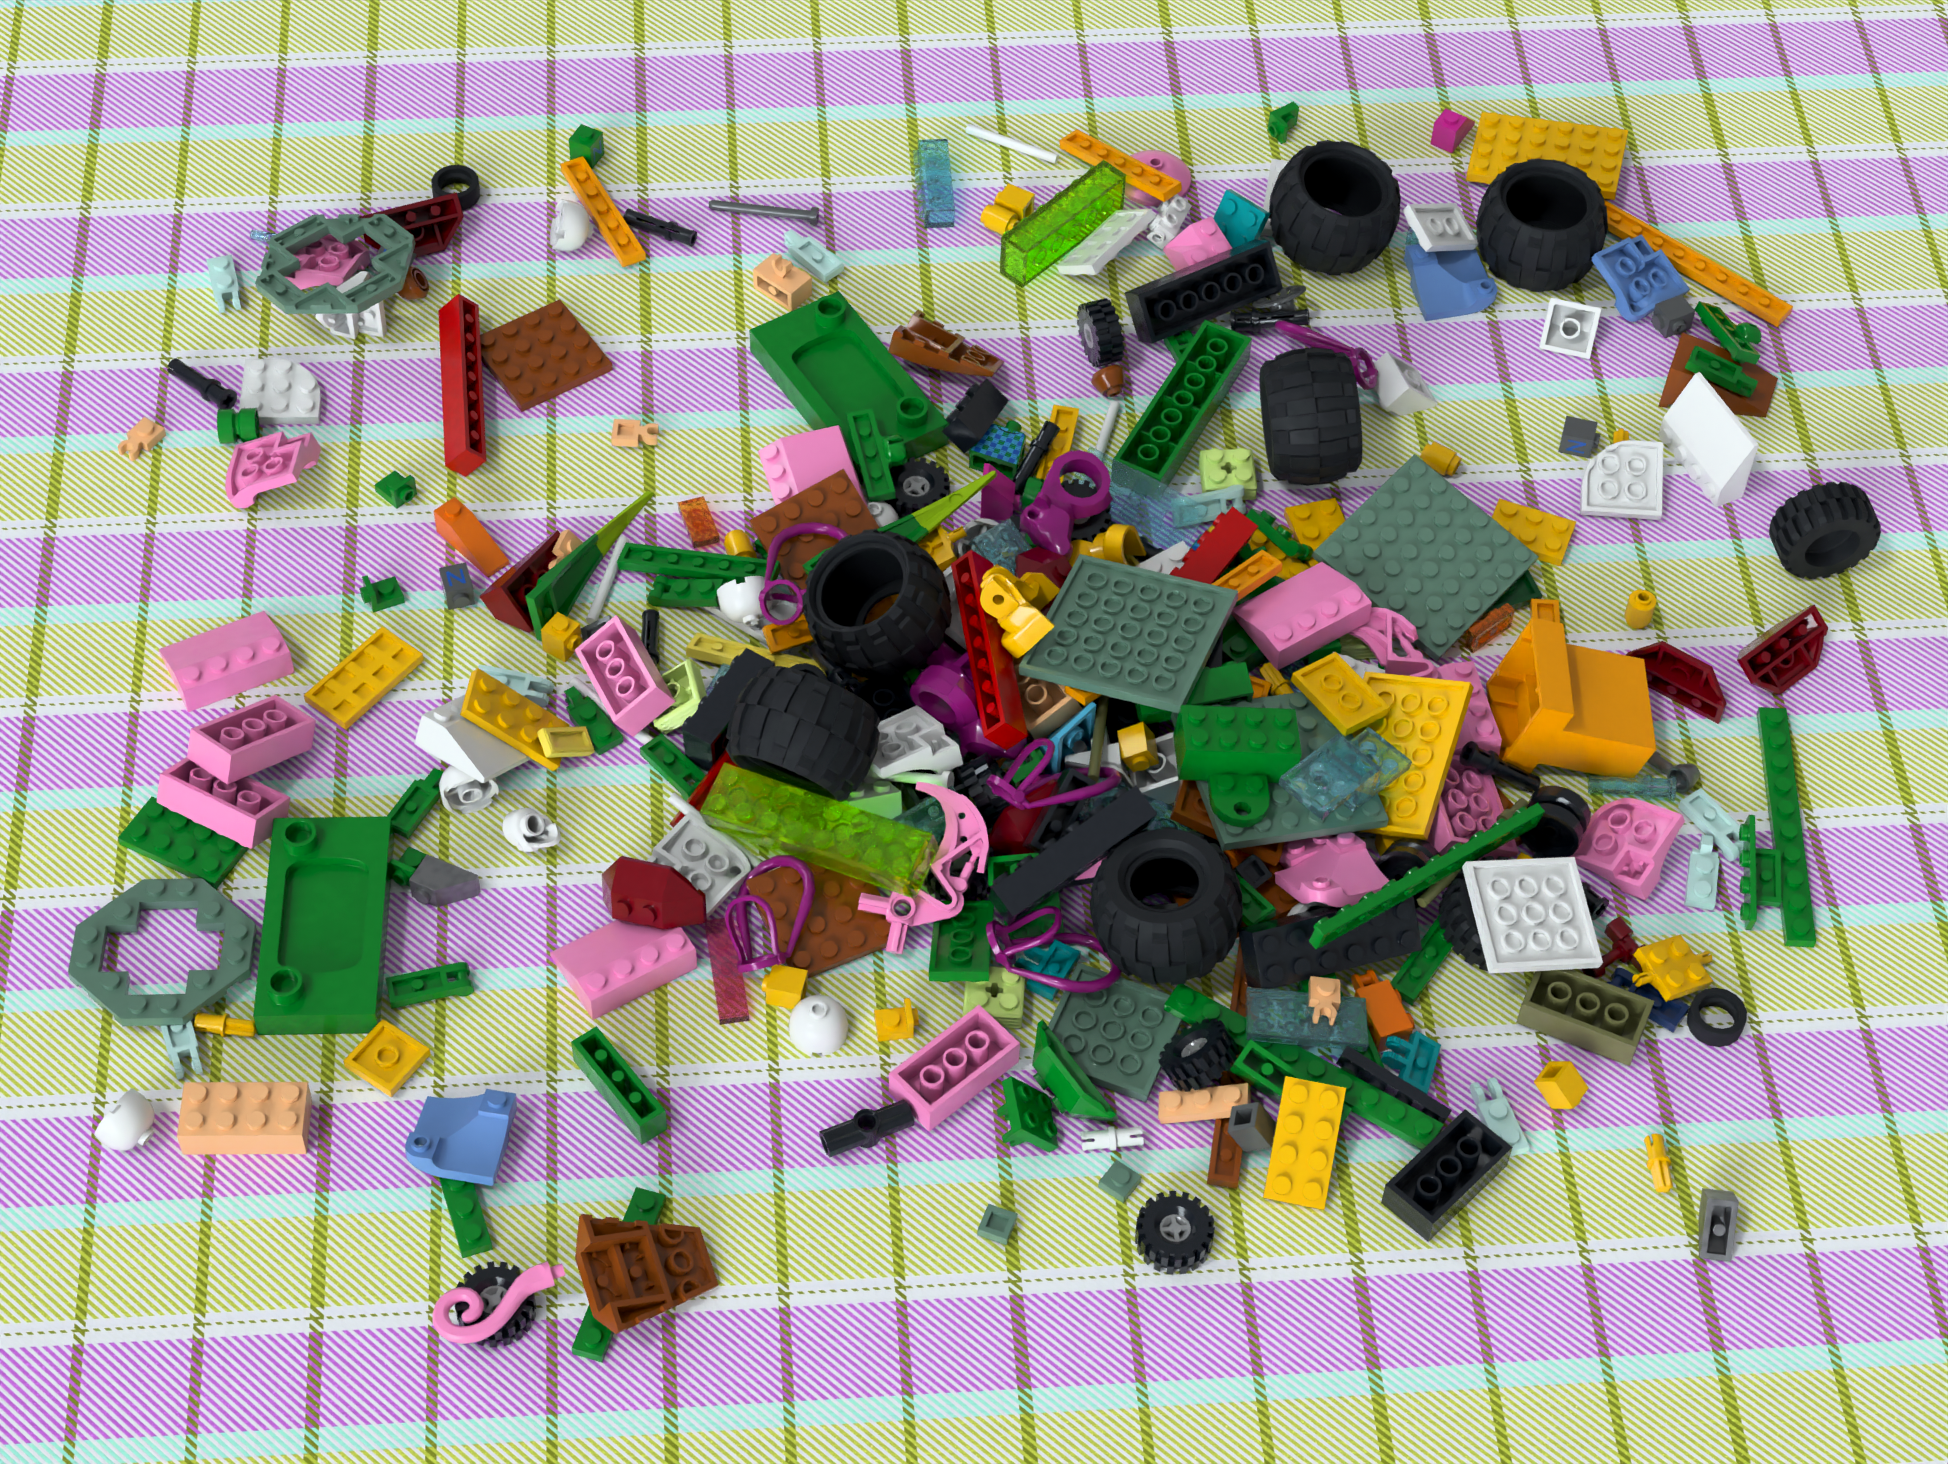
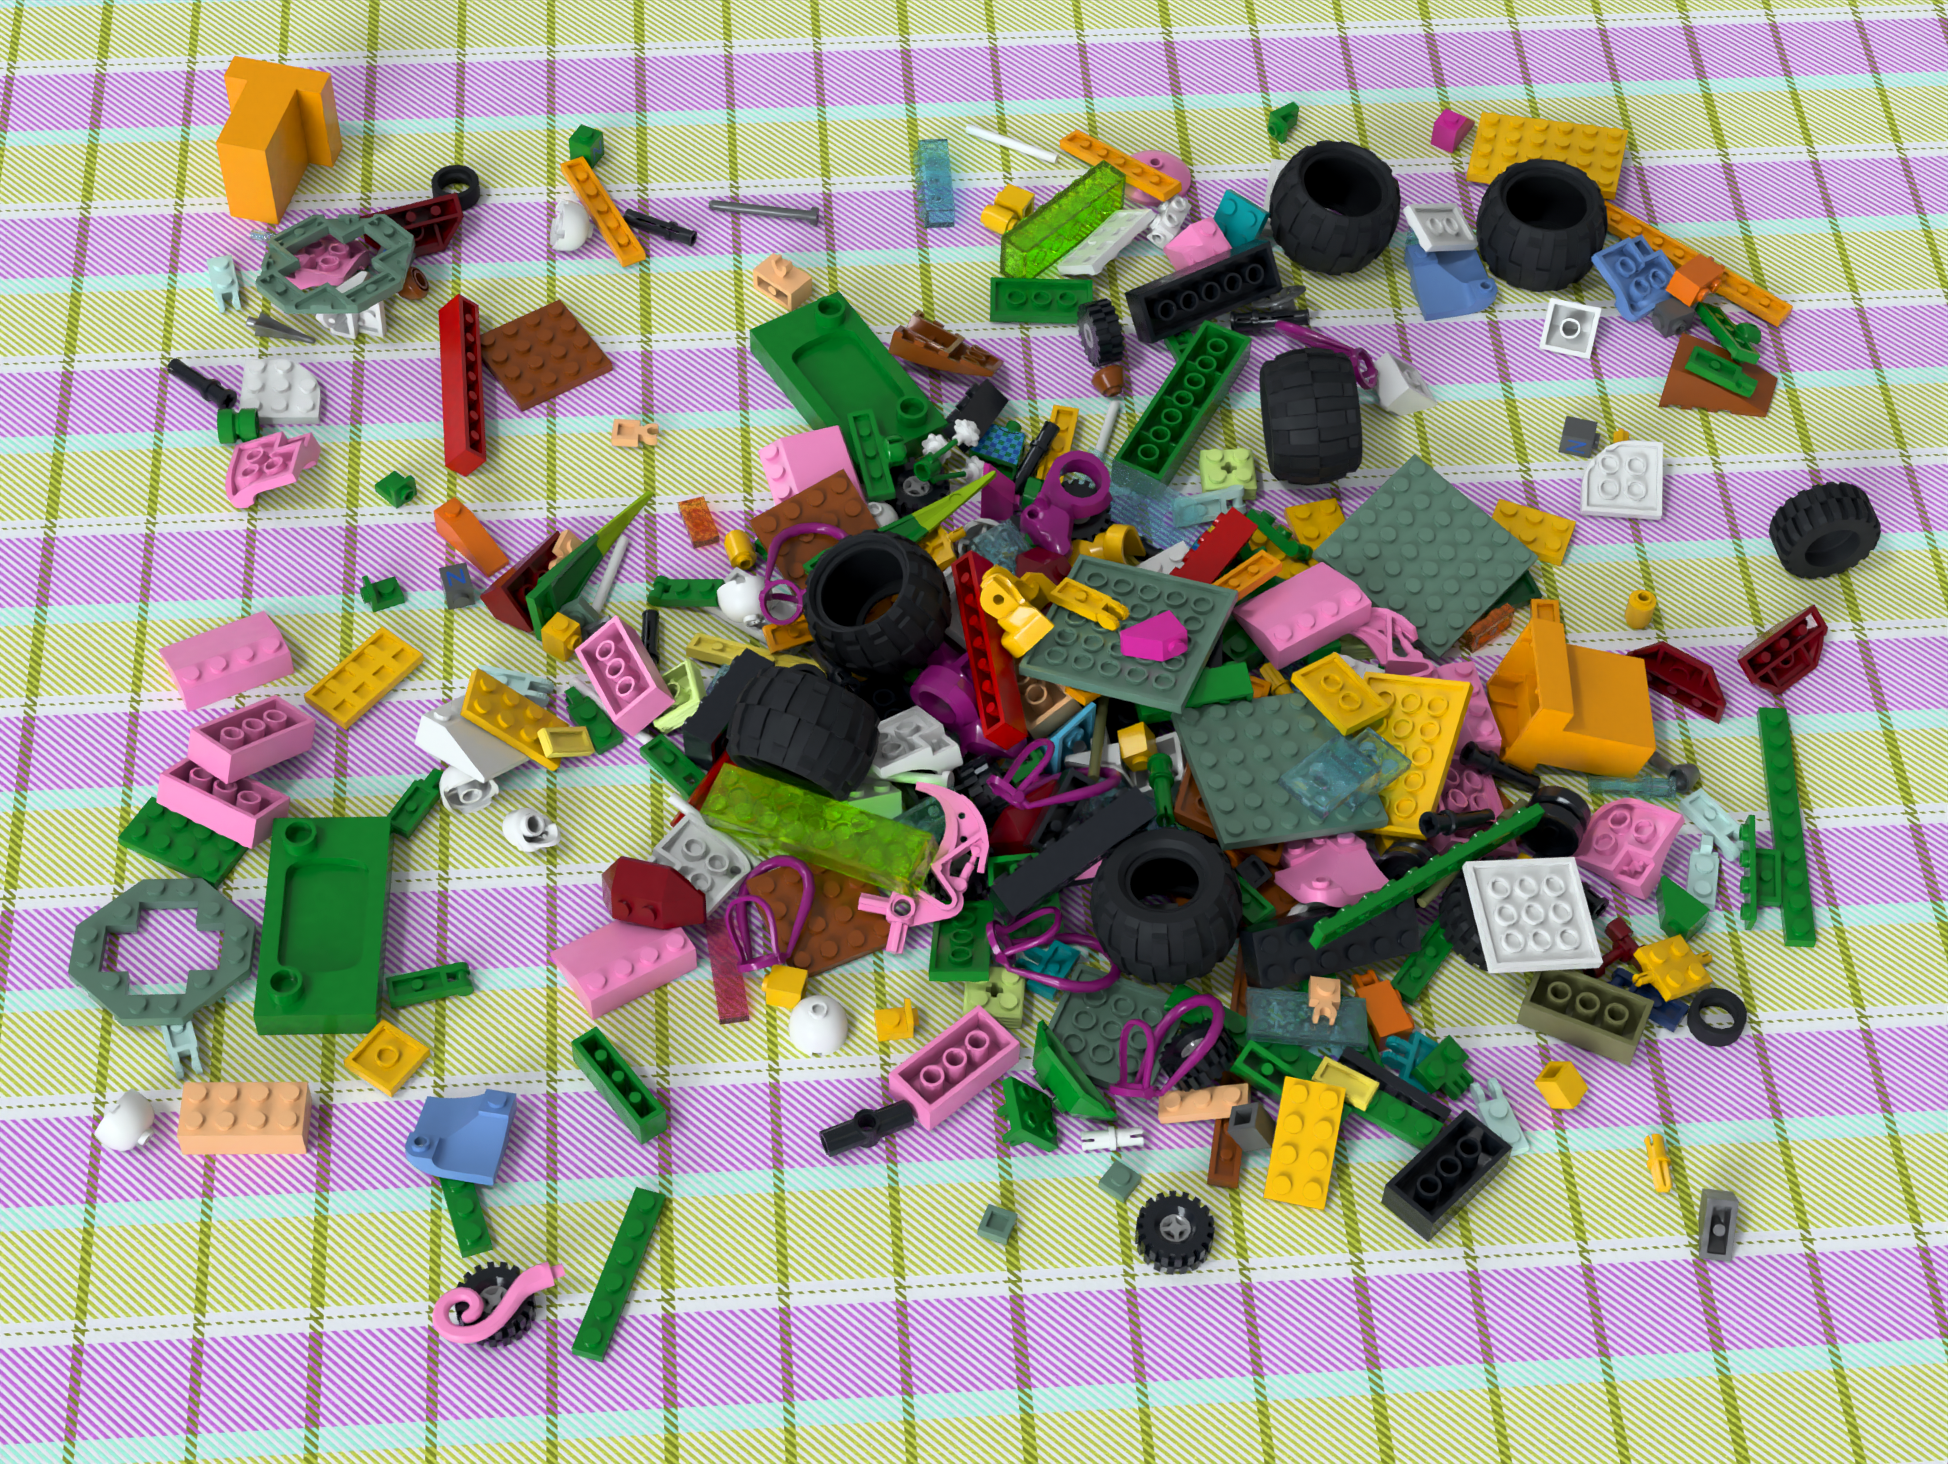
(141, 436): light nougat plate -> none
(224, 1025): yellow axle -> none
(268, 327): none -> flat silver piece
(275, 129): none -> light orange piece
(404, 868): green bracket -> none
(442, 883): flat silver slope -> none
(580, 611): none -> sand green plate
(639, 1268): dark orange wedge -> none
(692, 563): green plate -> none
(813, 256): light aqua hinge -> none
(938, 449): none -> white plant
(1038, 299): none -> green plate
(1089, 603): none -> yellow hinge
(1154, 1040): none -> magenta animal
(1155, 638): none -> dark pink slope
(1161, 782): none -> green pin
(1237, 755): green brick -> none
(1358, 1087): none -> light yellow tile
(1441, 458): yellow brick -> none
(1444, 1069): none -> green hinge
(1448, 822): none -> black pin
(1679, 910): none -> green slope
(1696, 280): none -> orange brick
(1709, 442): white slope -> none

